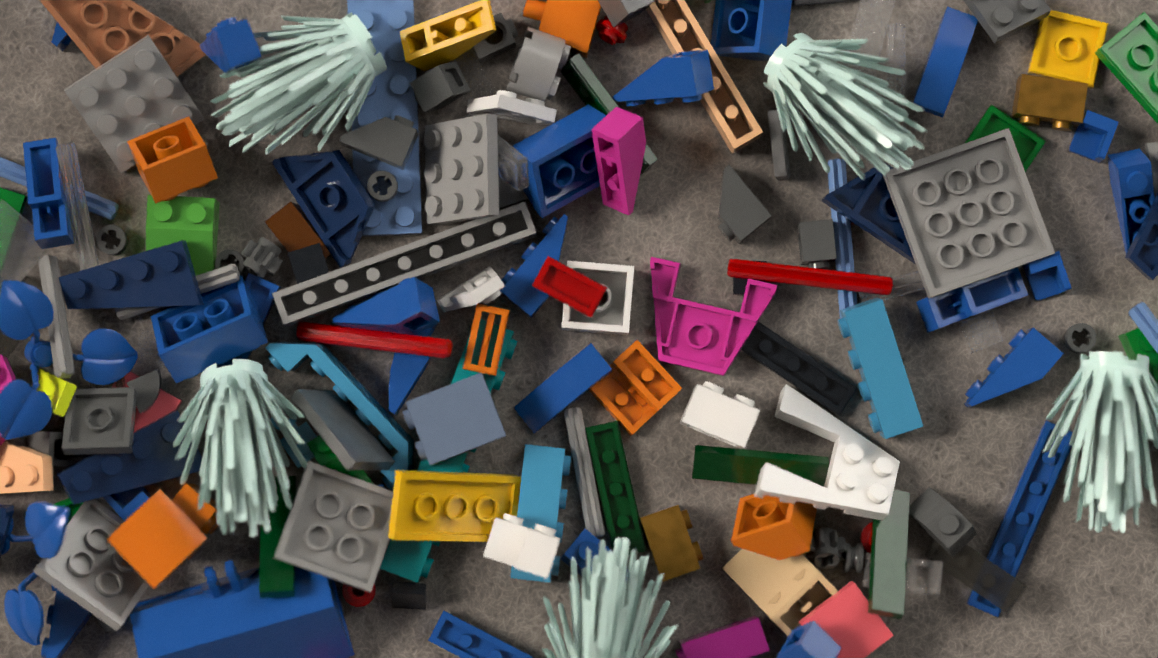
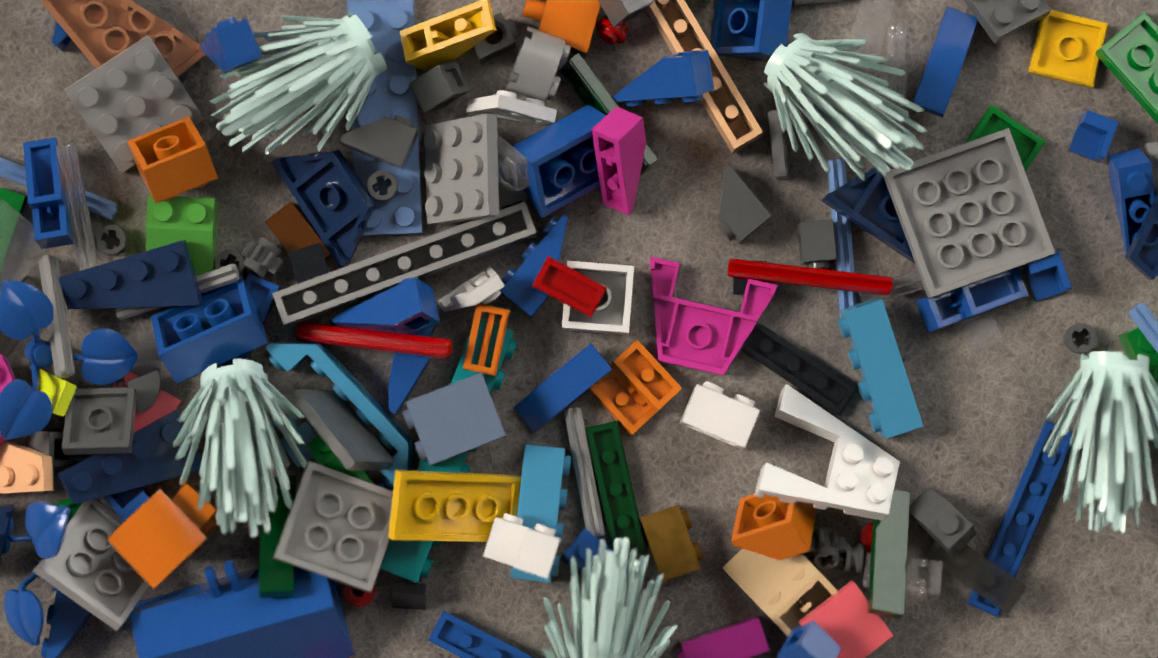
(745, 465): dark green tile -> none
(1024, 364): blue slope -> none
(1049, 101): pearl gold brick -> none

